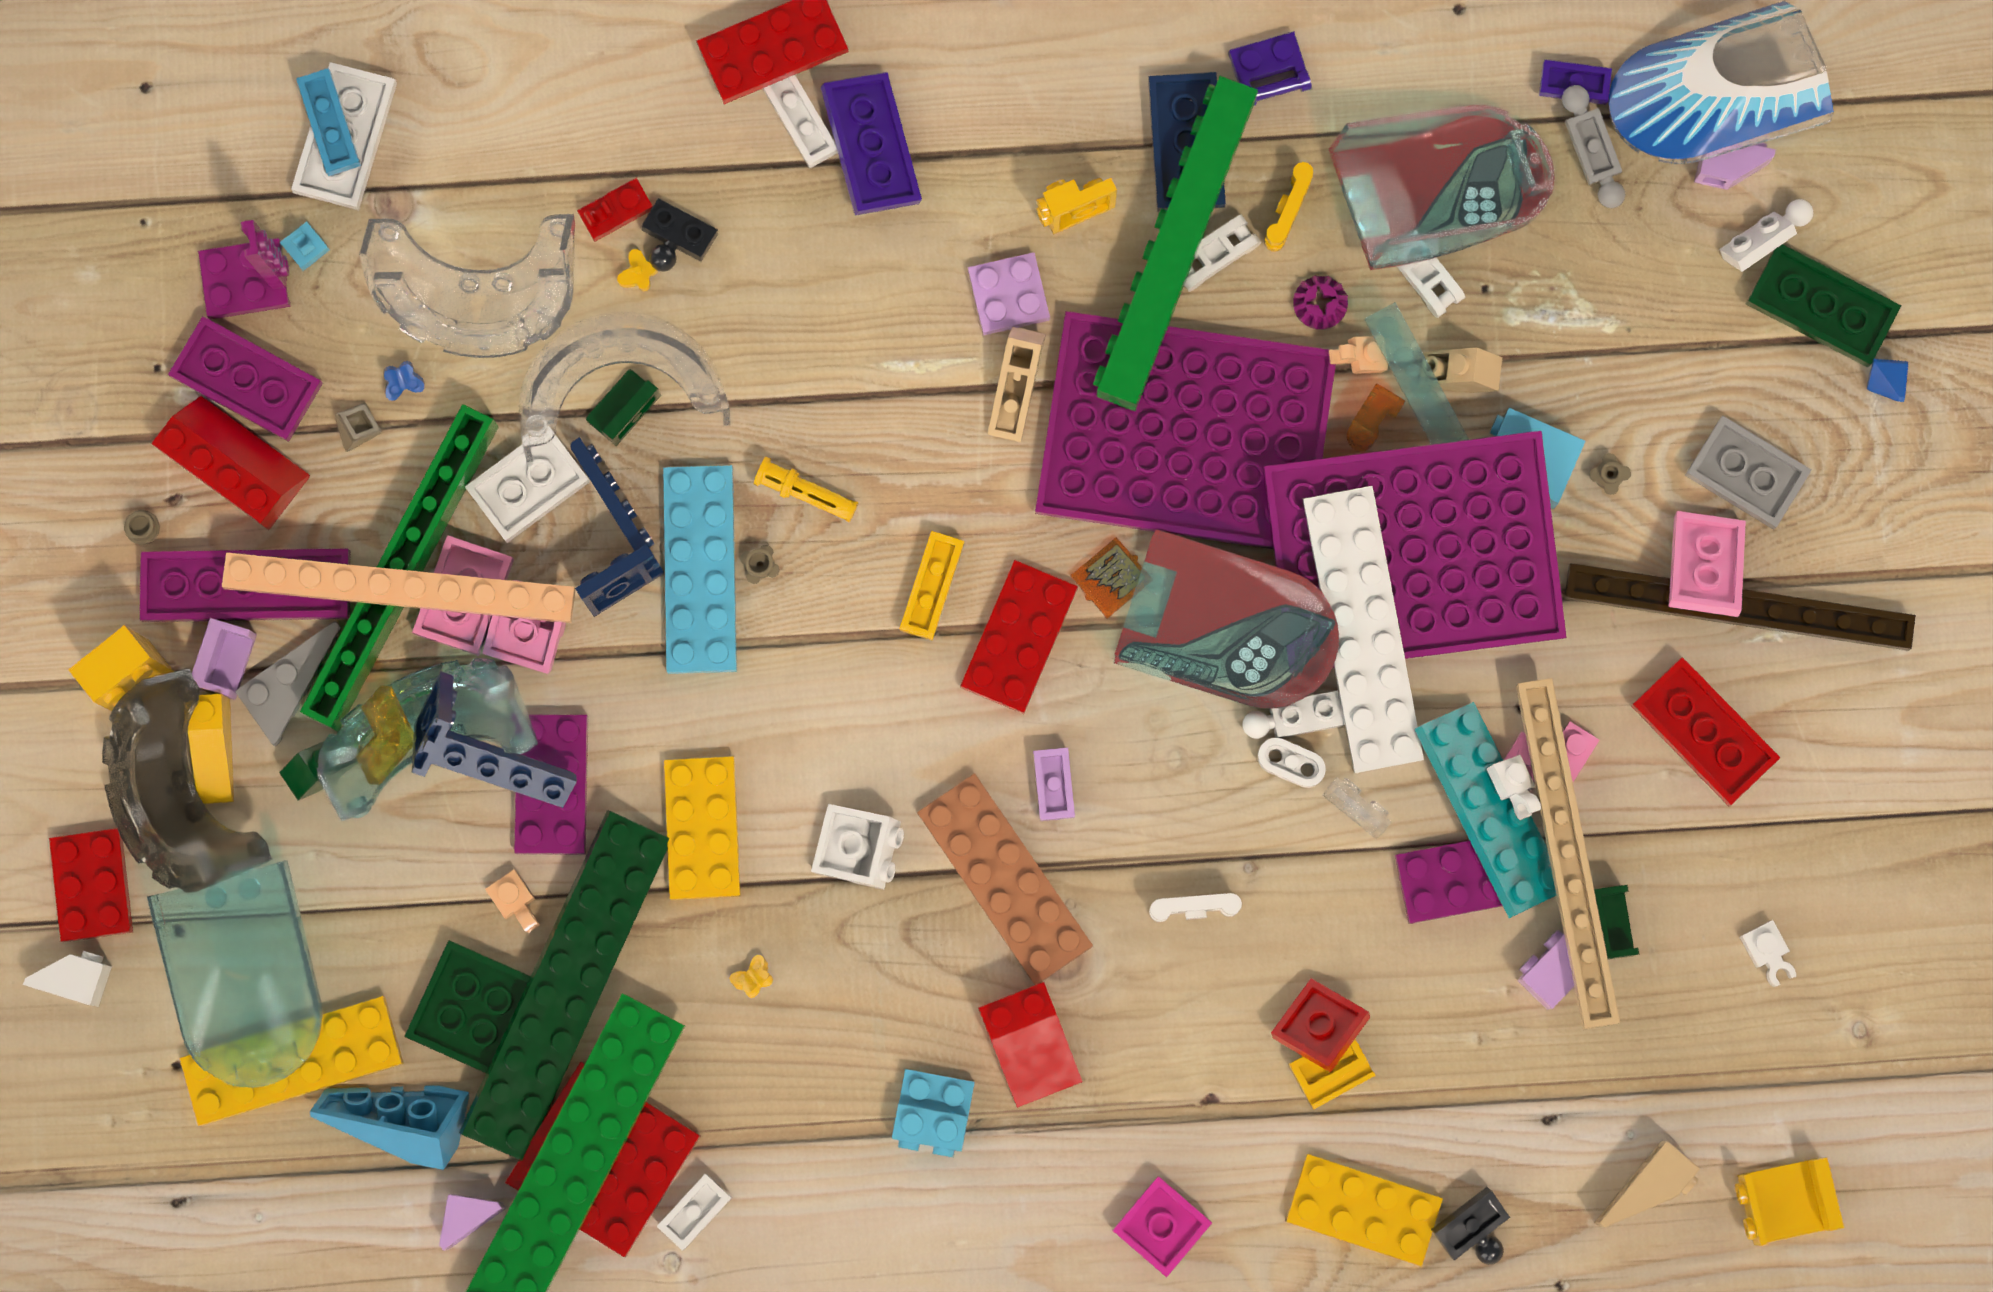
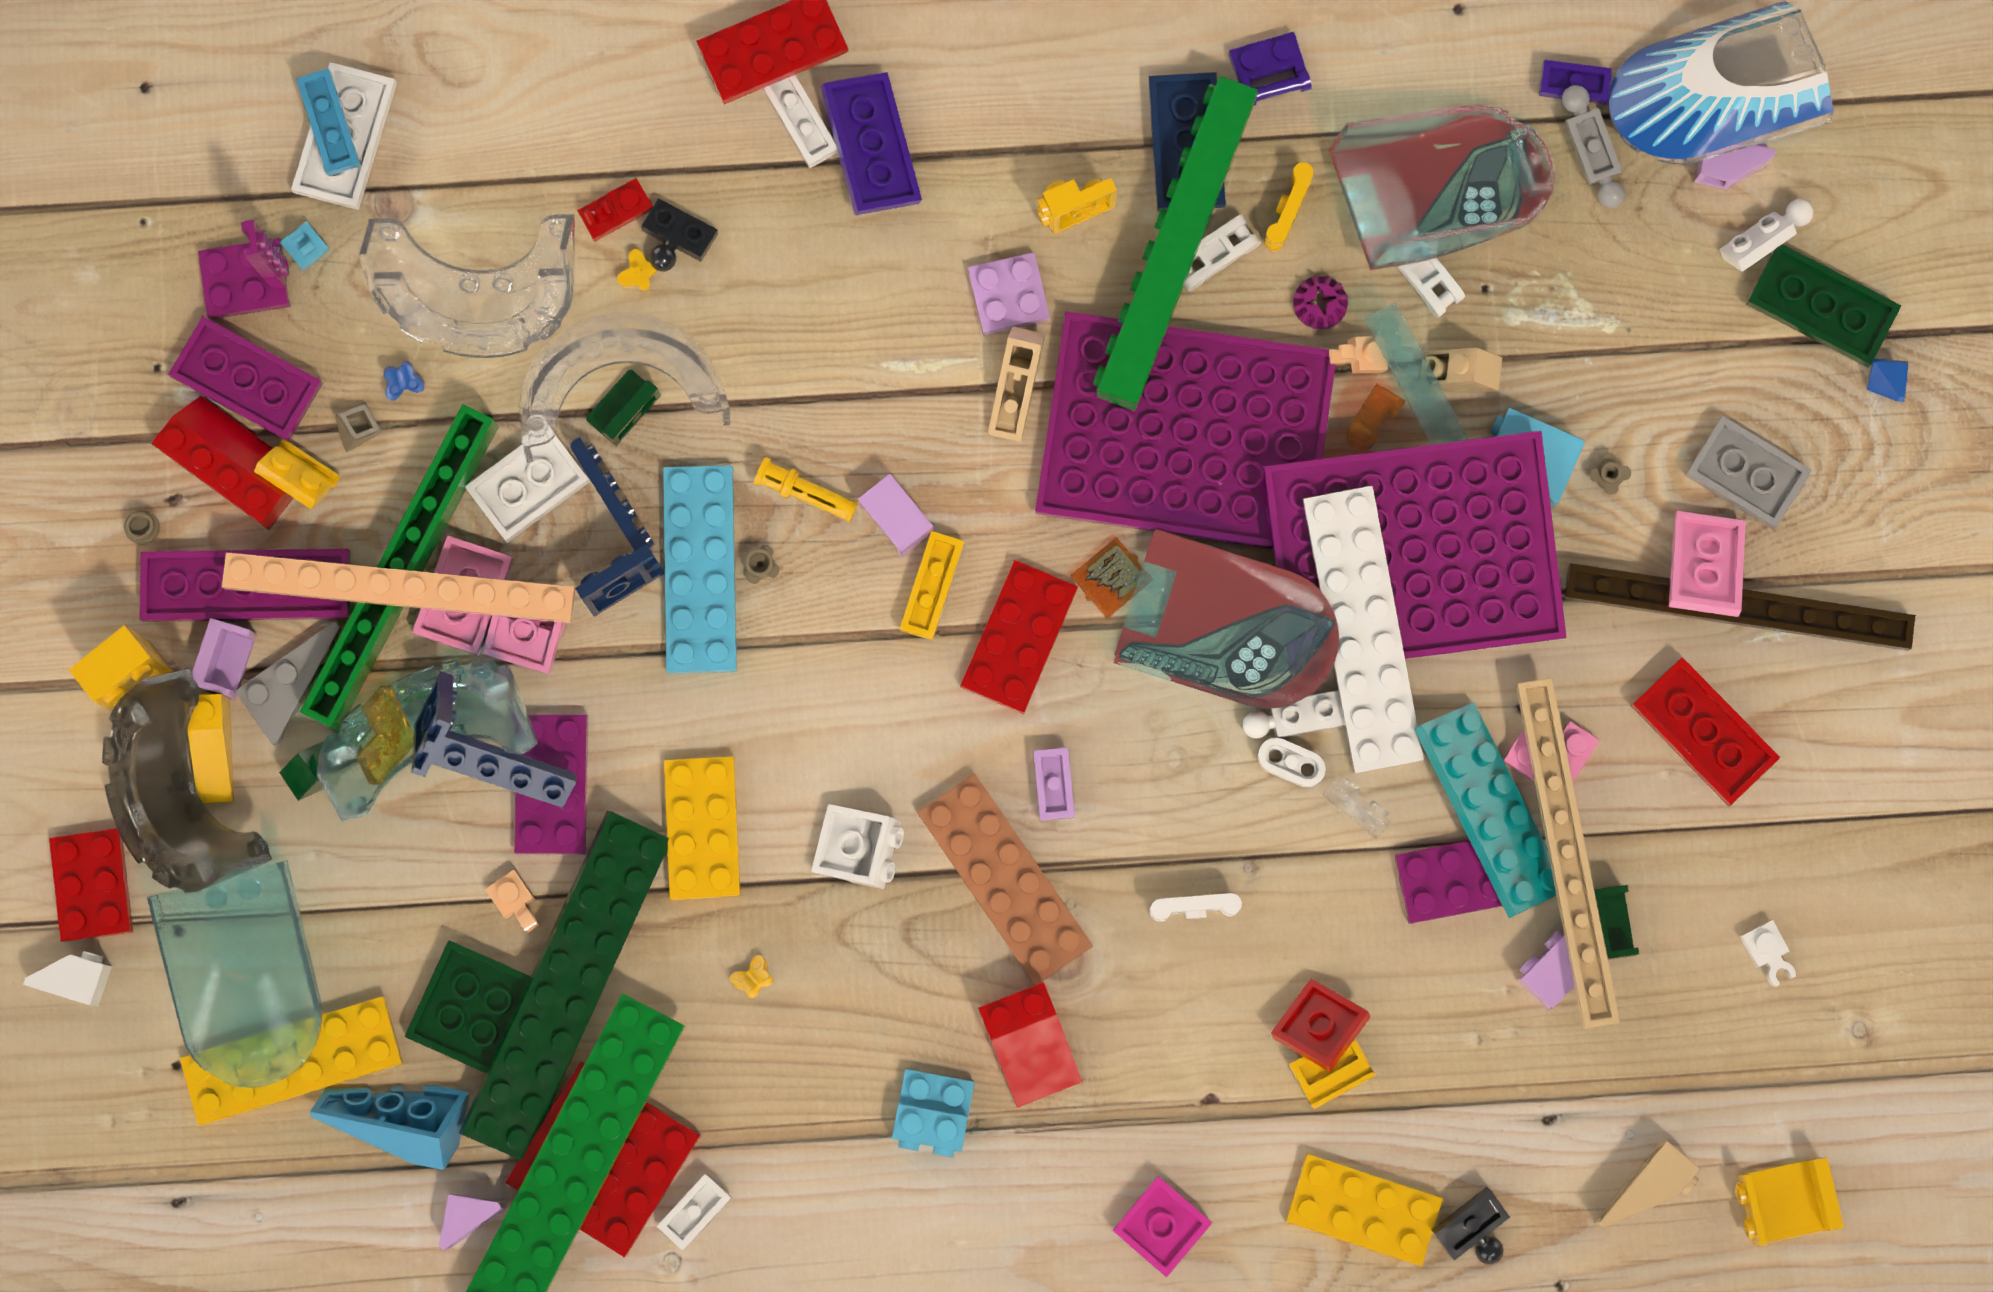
(297, 474): none -> yellow plate
(896, 515): none -> lavender panel
(1514, 782): white plate -> none

